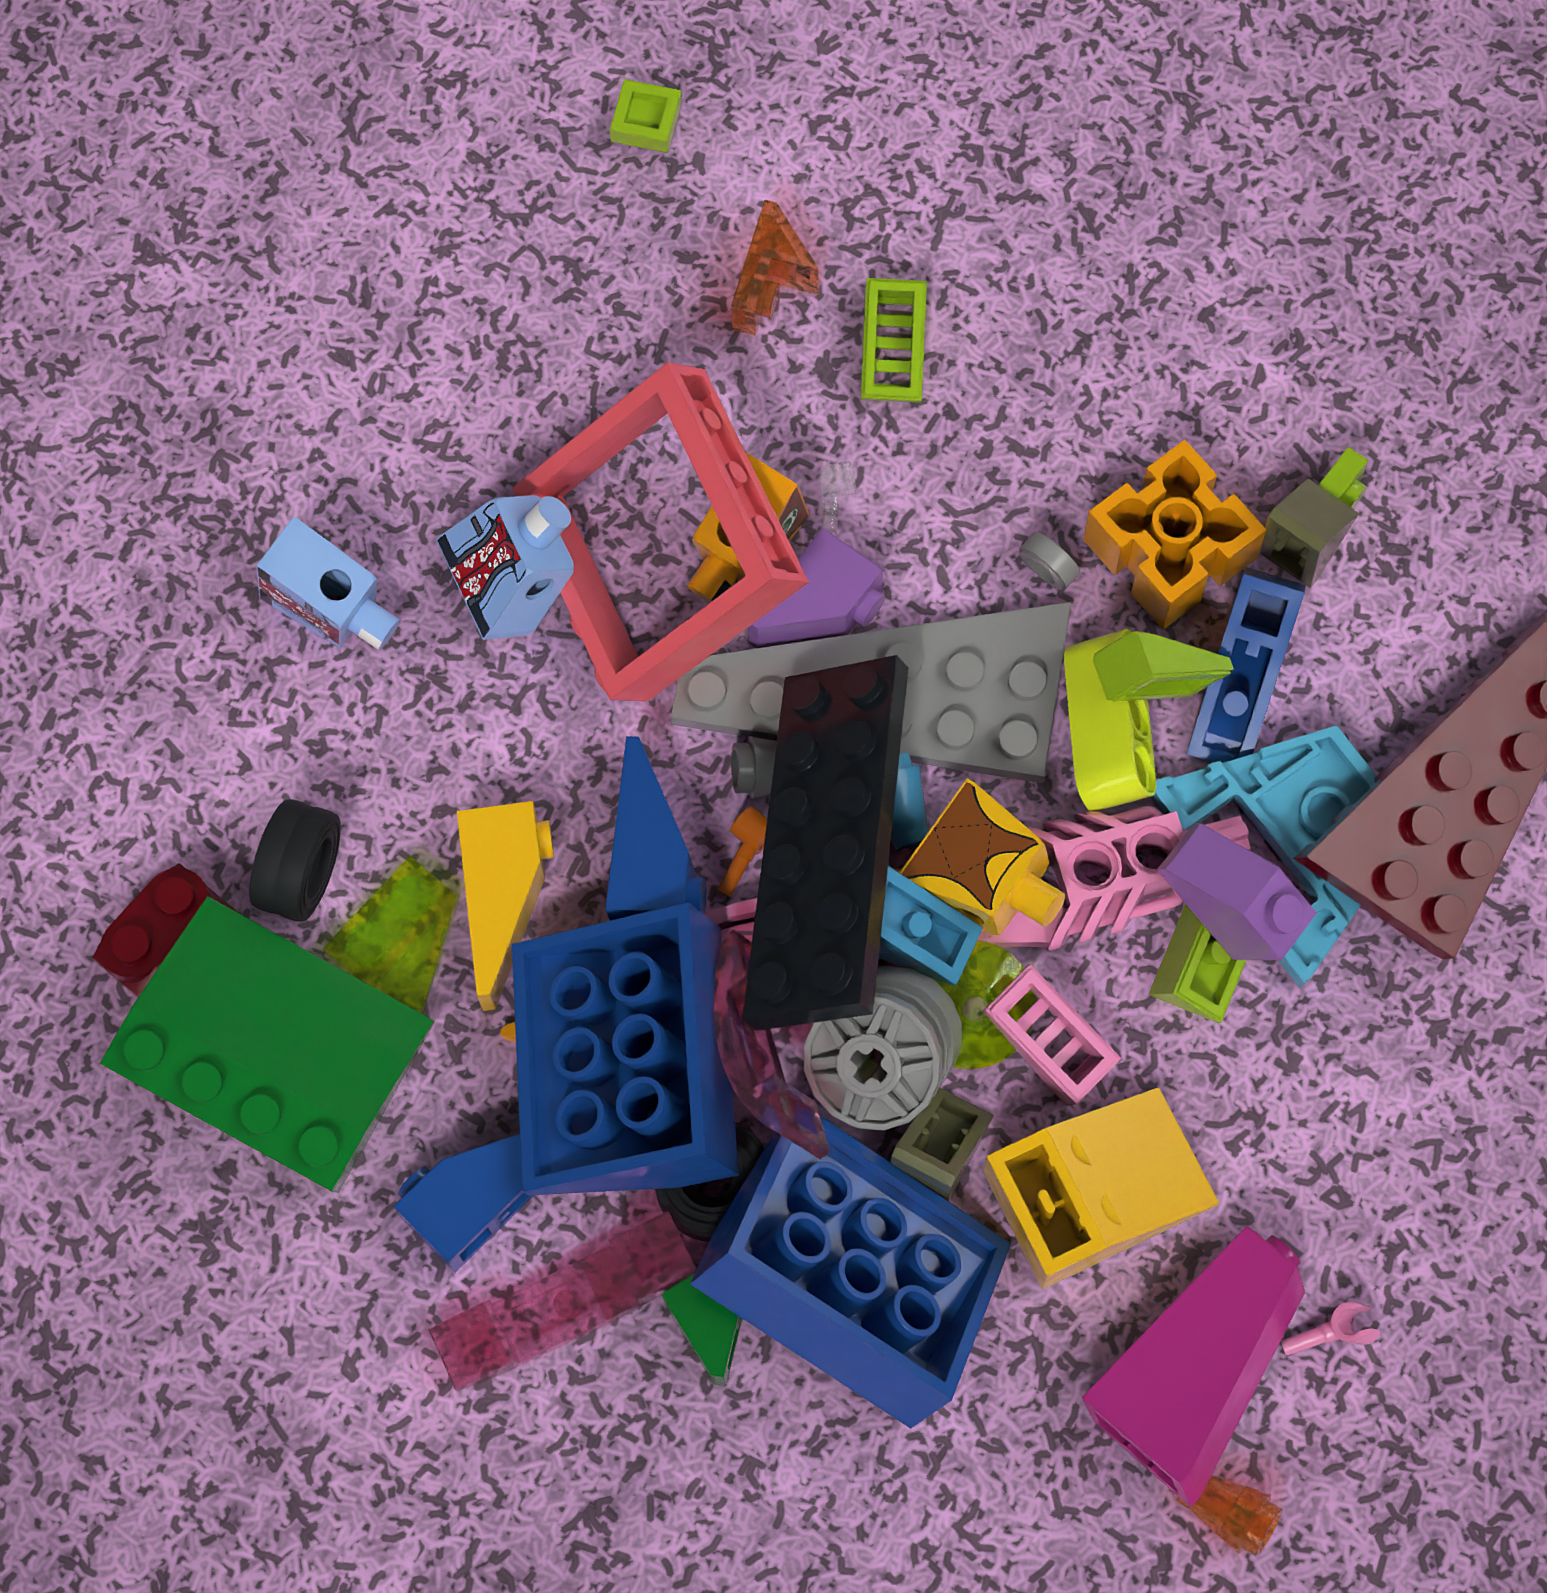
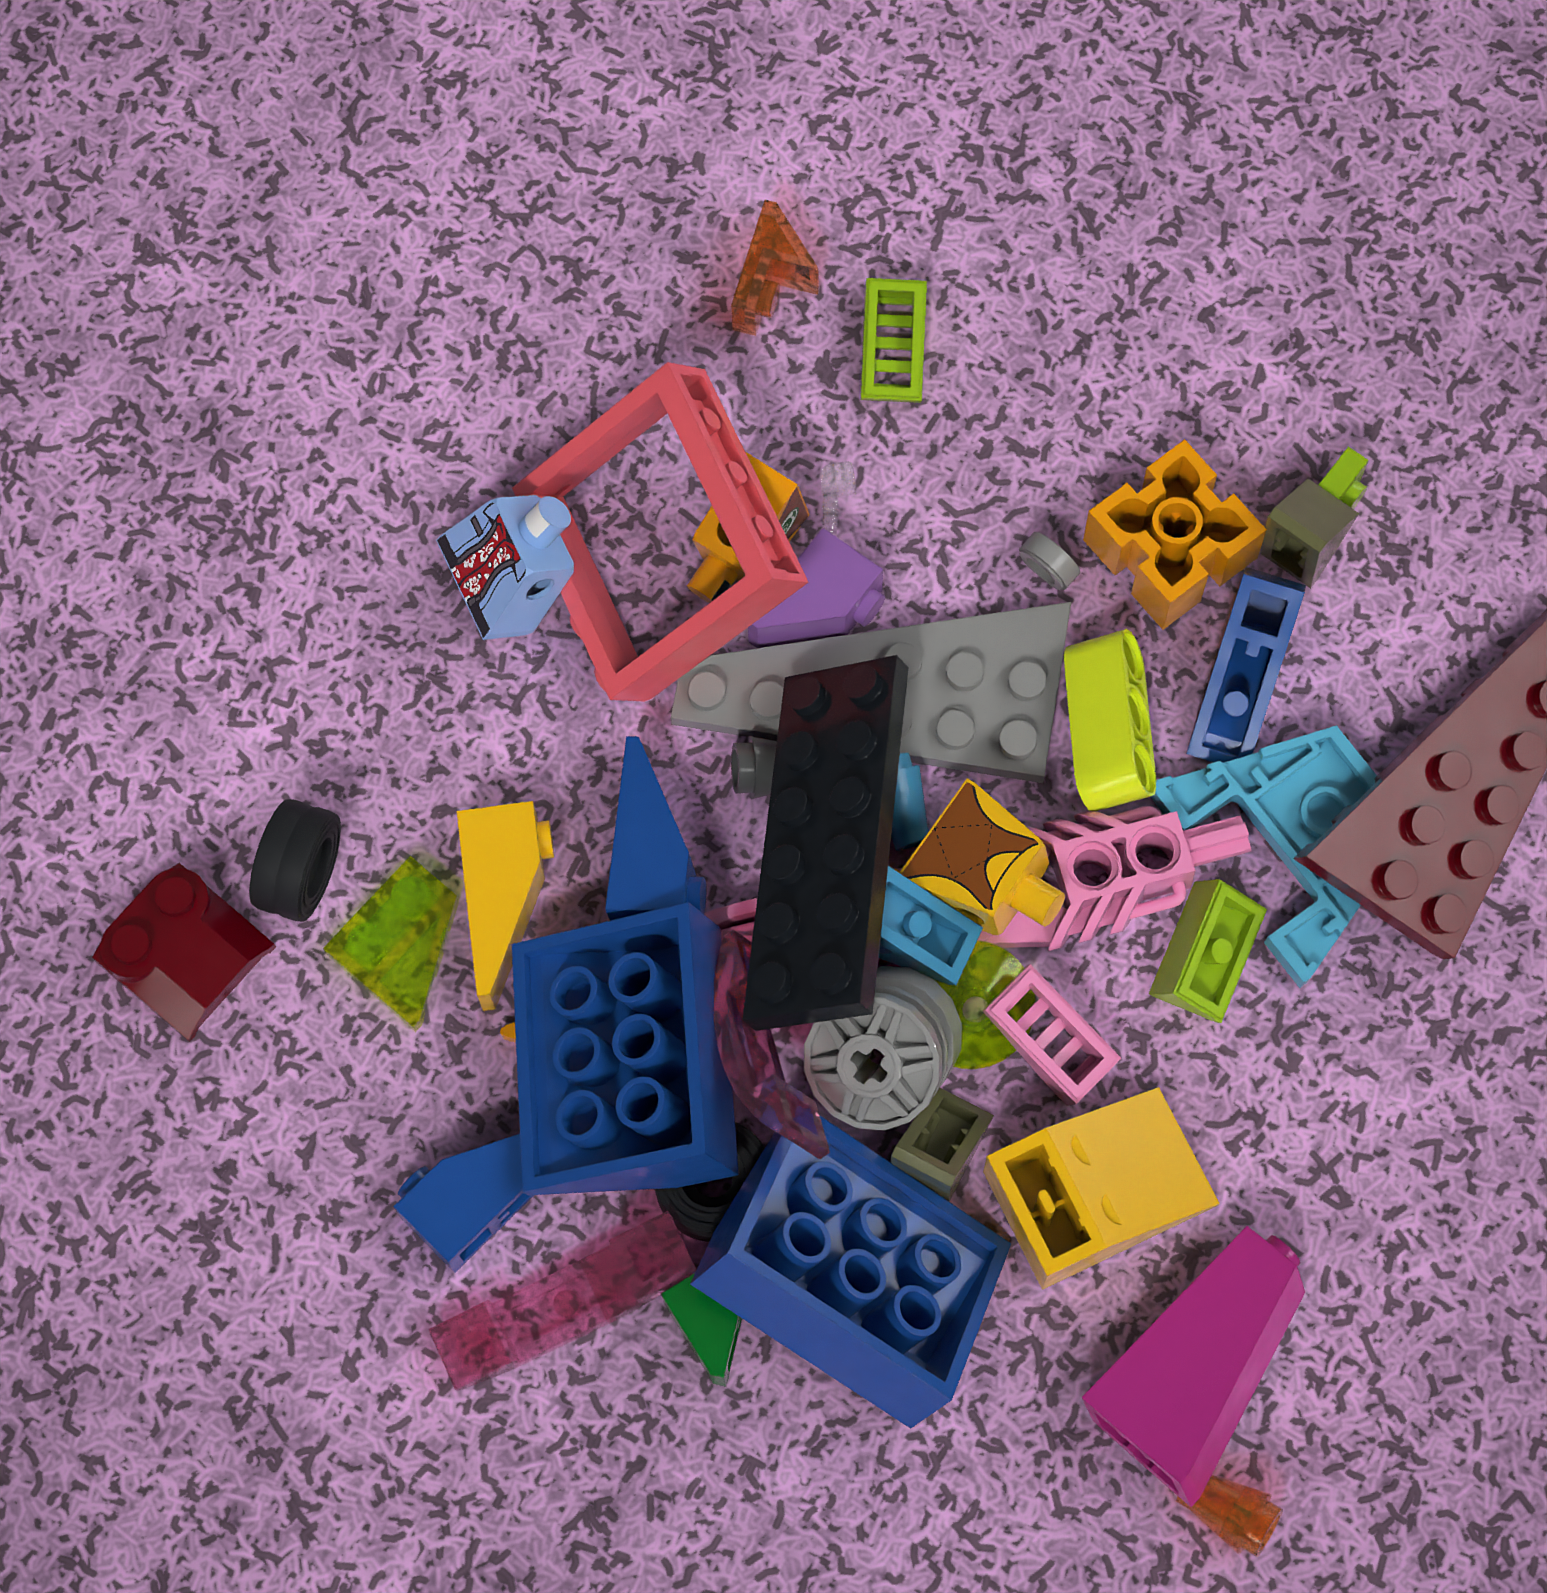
(268, 1044): green slope -> none
(305, 571): light blue torso -> none
(646, 116): lime plate -> none
(750, 830): orange hand -> none
(1156, 668): lime slope -> none
(1237, 895): medium lavender slope -> none
(1336, 1329): bright pink hand -> none

